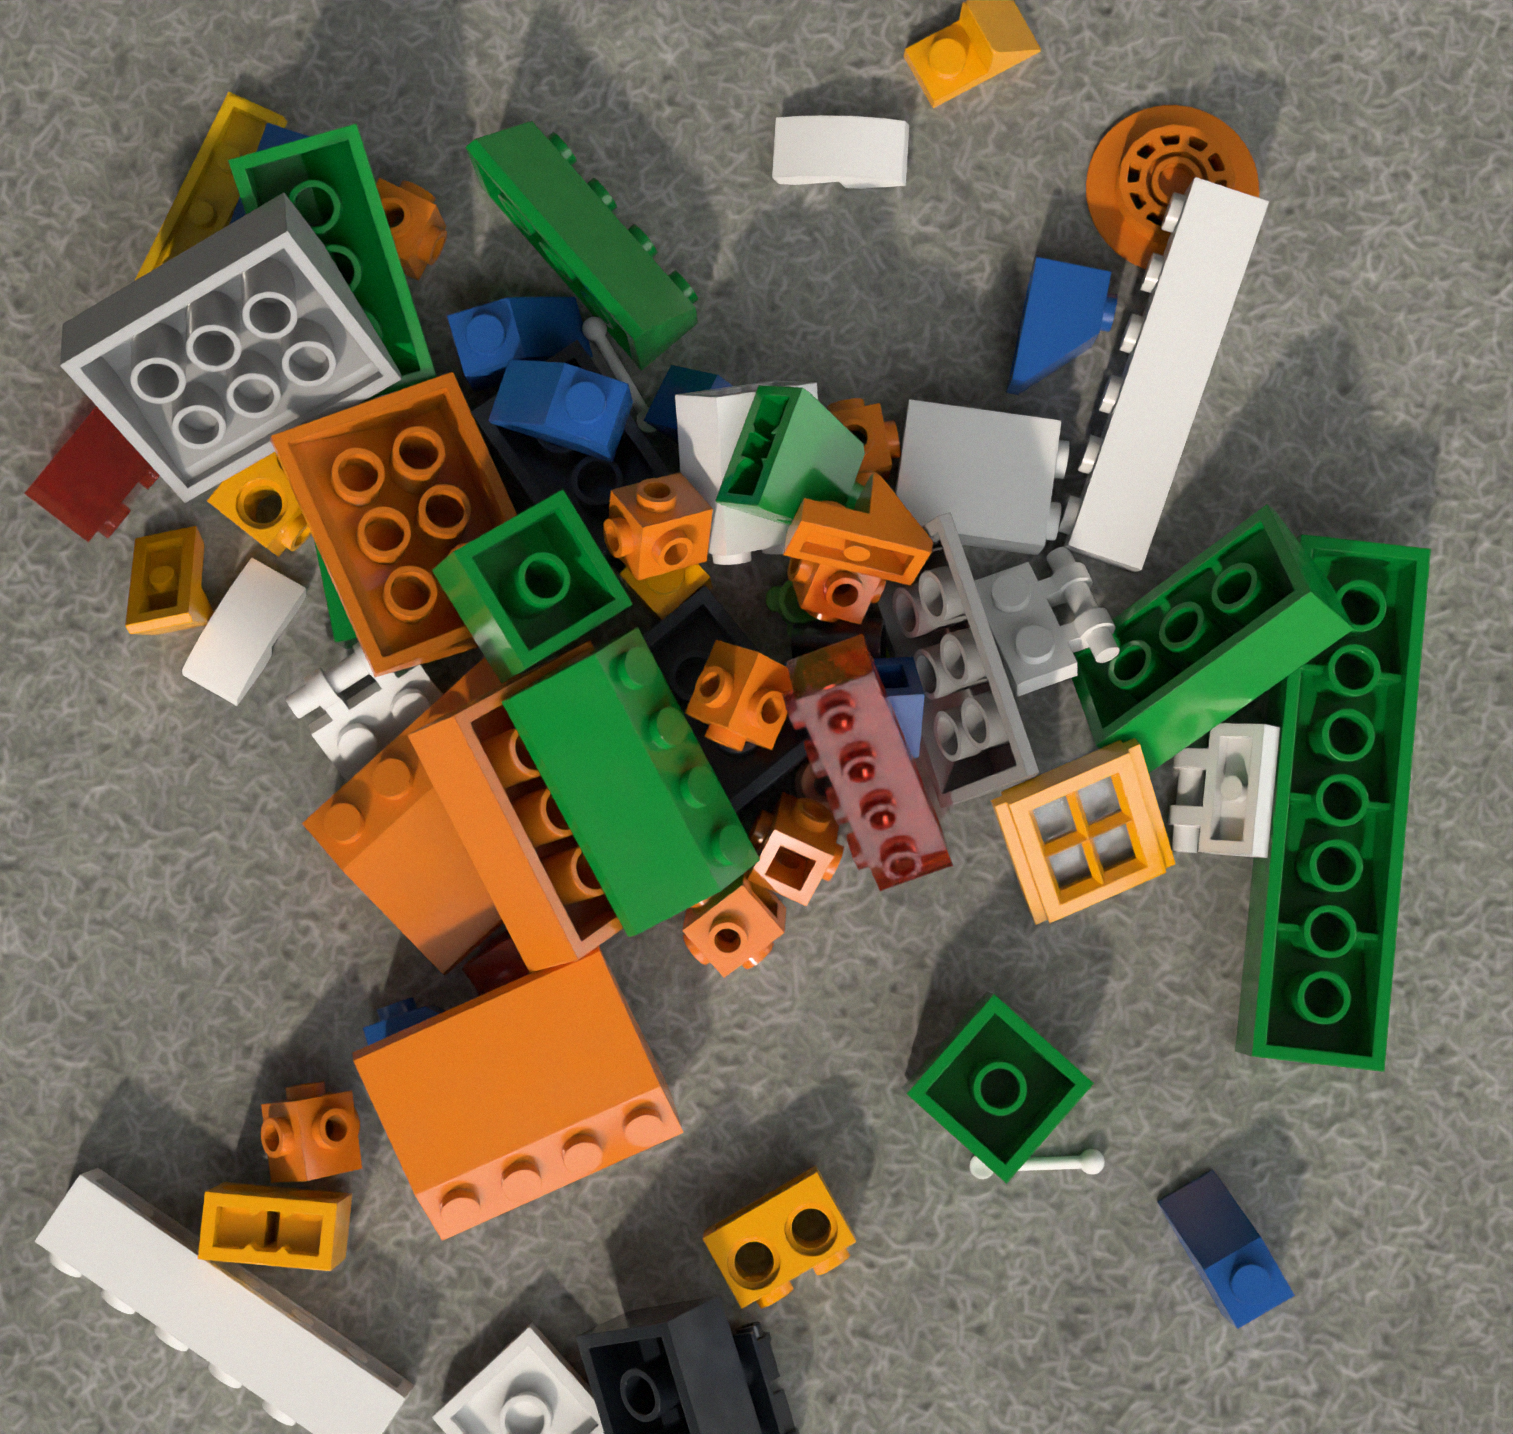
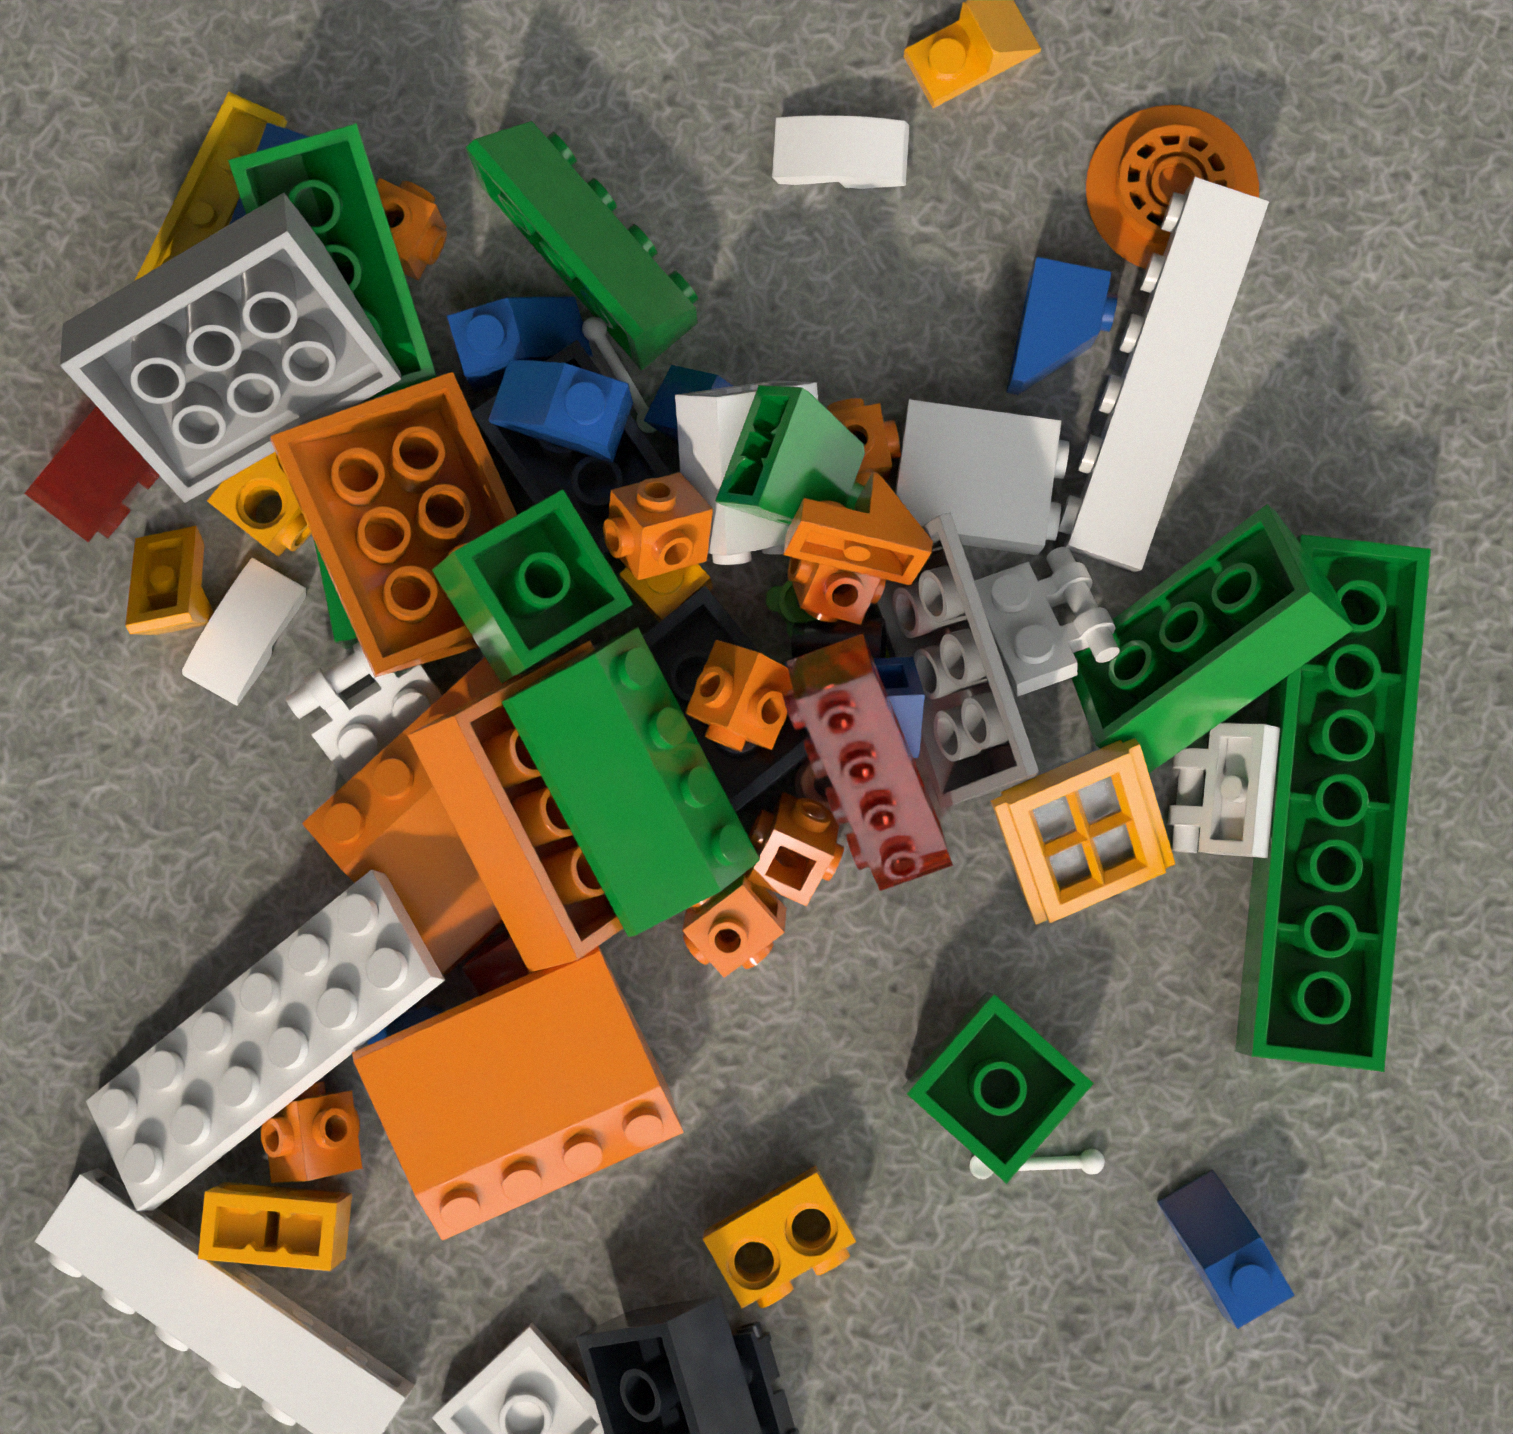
(263, 1040): none -> white plate

